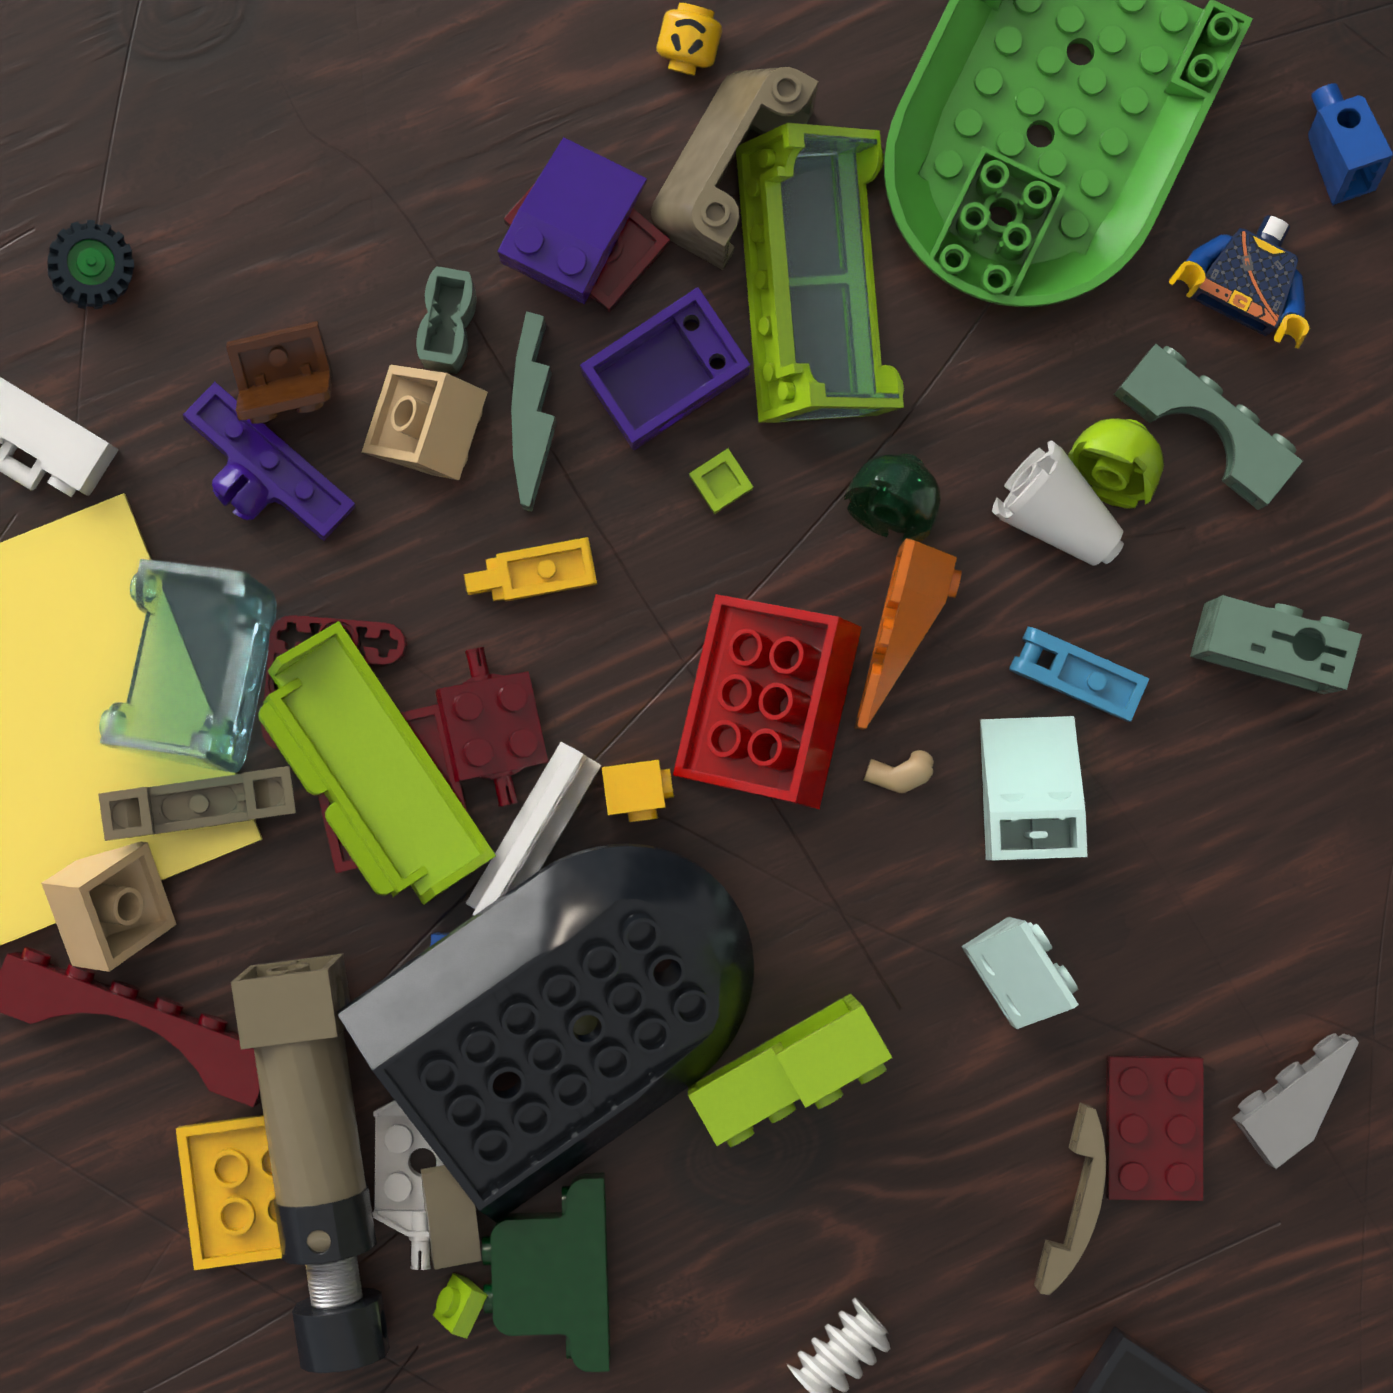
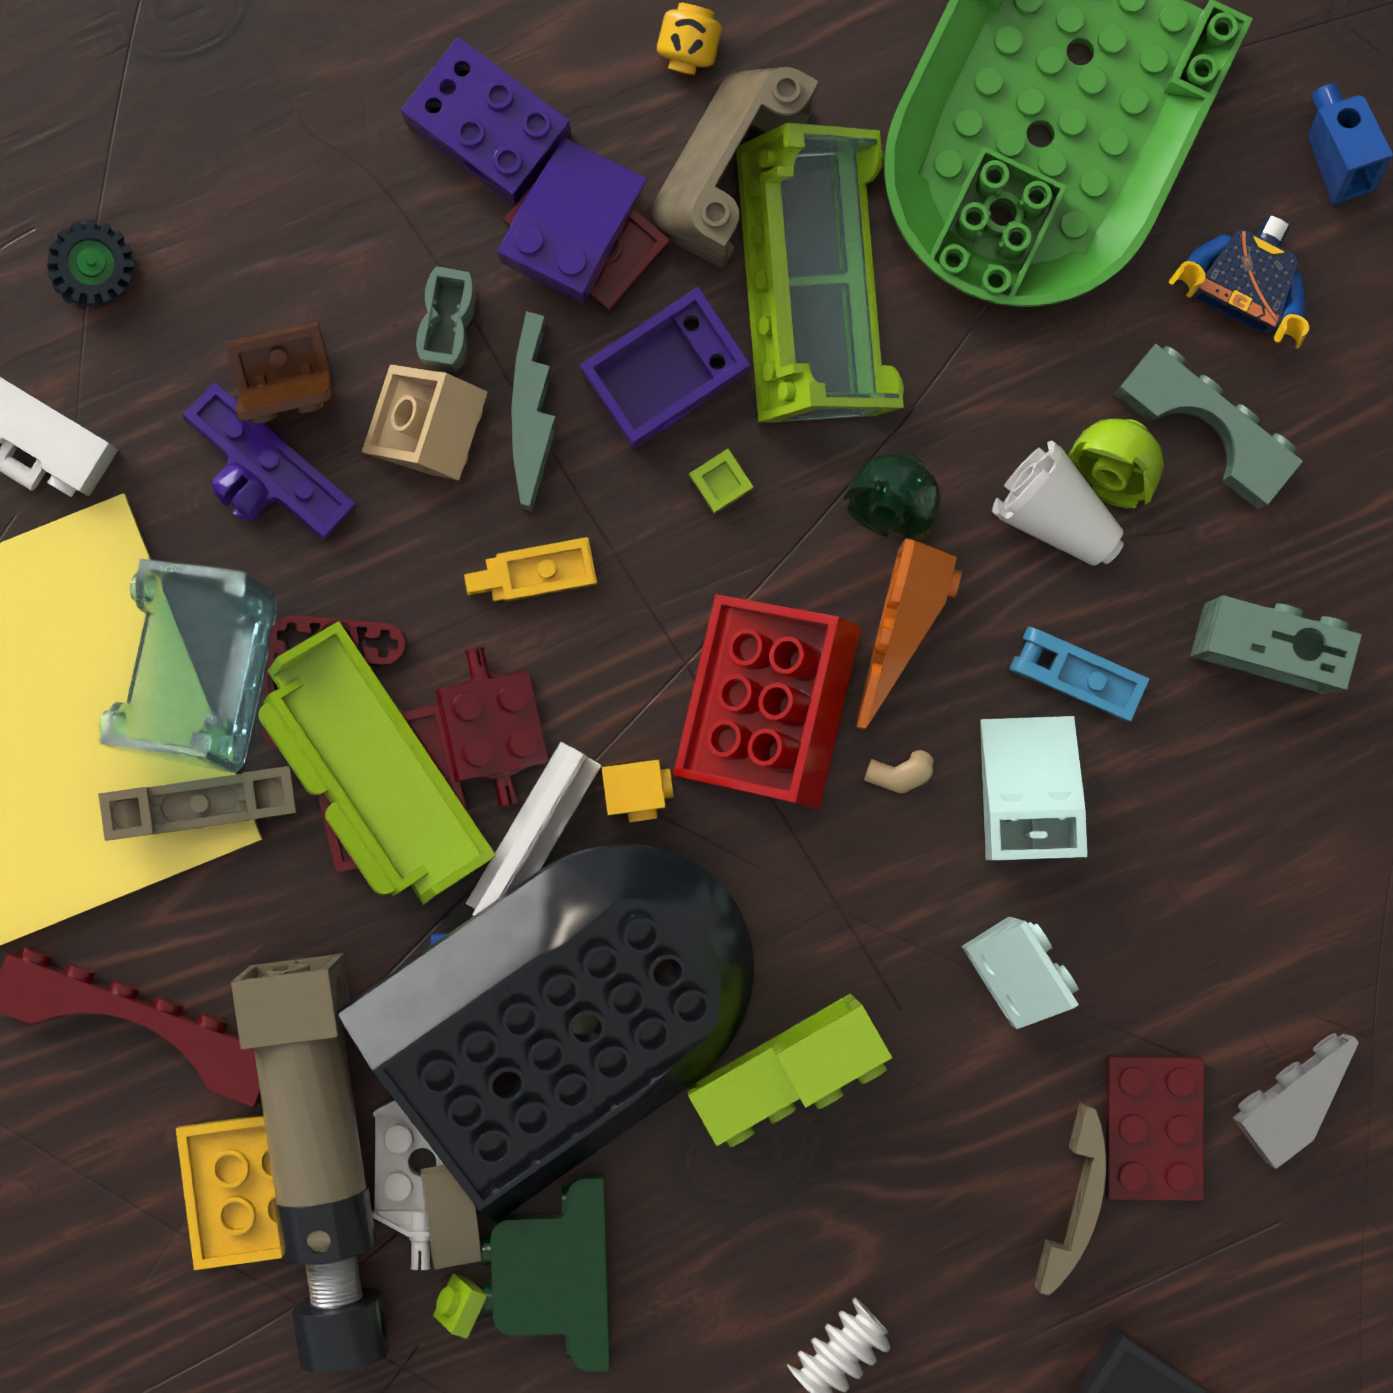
(109, 906): tan slope -> none
(486, 121): none -> dark purple piece

